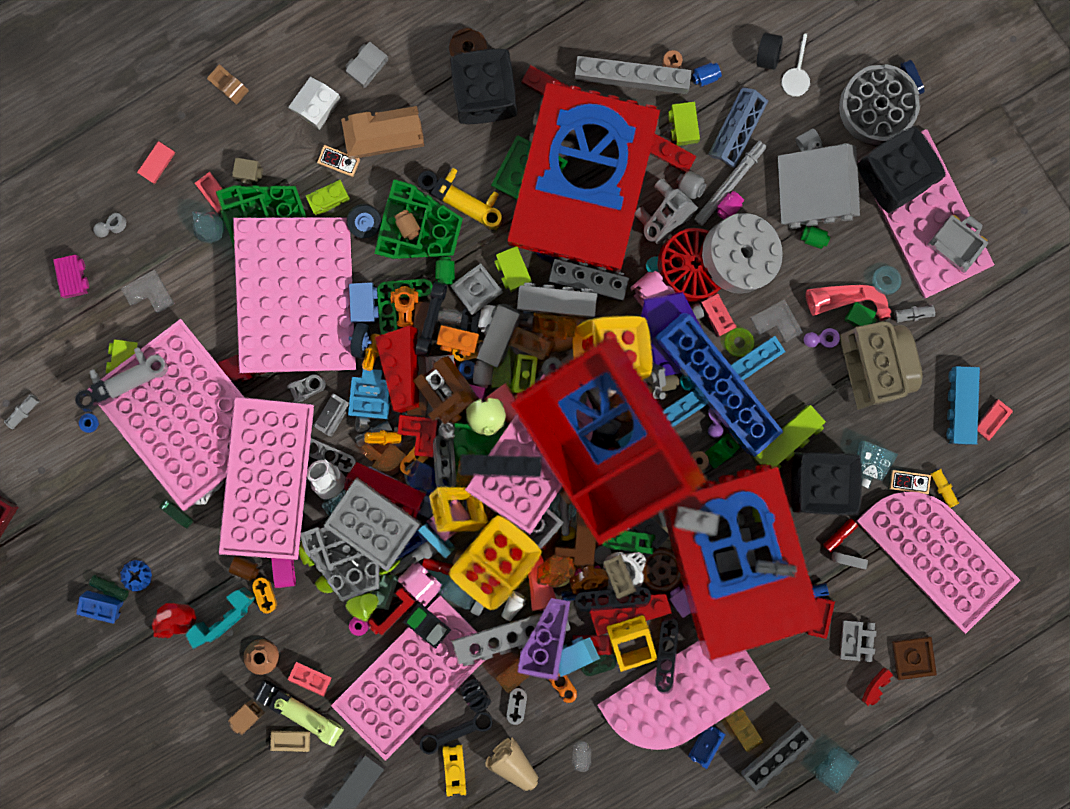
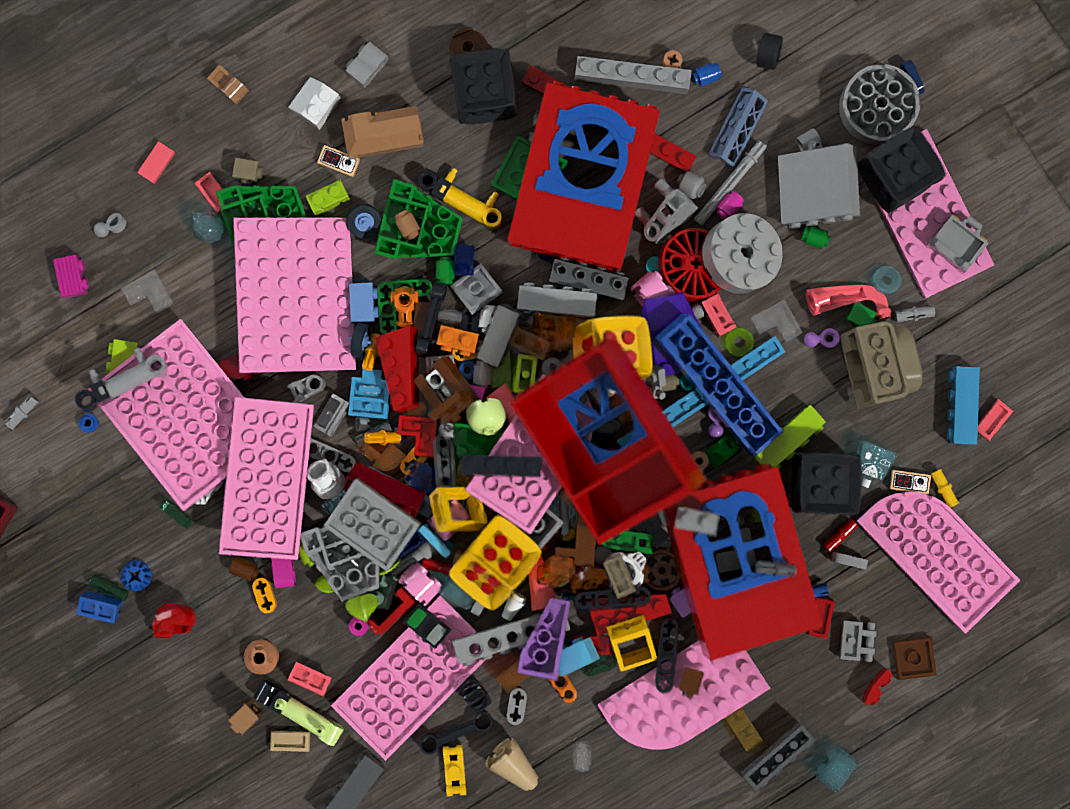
(201, 633): teal plate -> none
(464, 260): none -> clear blue brick
(513, 269): lime brick -> none
(685, 123): lime brick -> none
(691, 682): none -> reddish brown brick
(706, 746): blue hinge -> none
(796, 81): white piece -> none

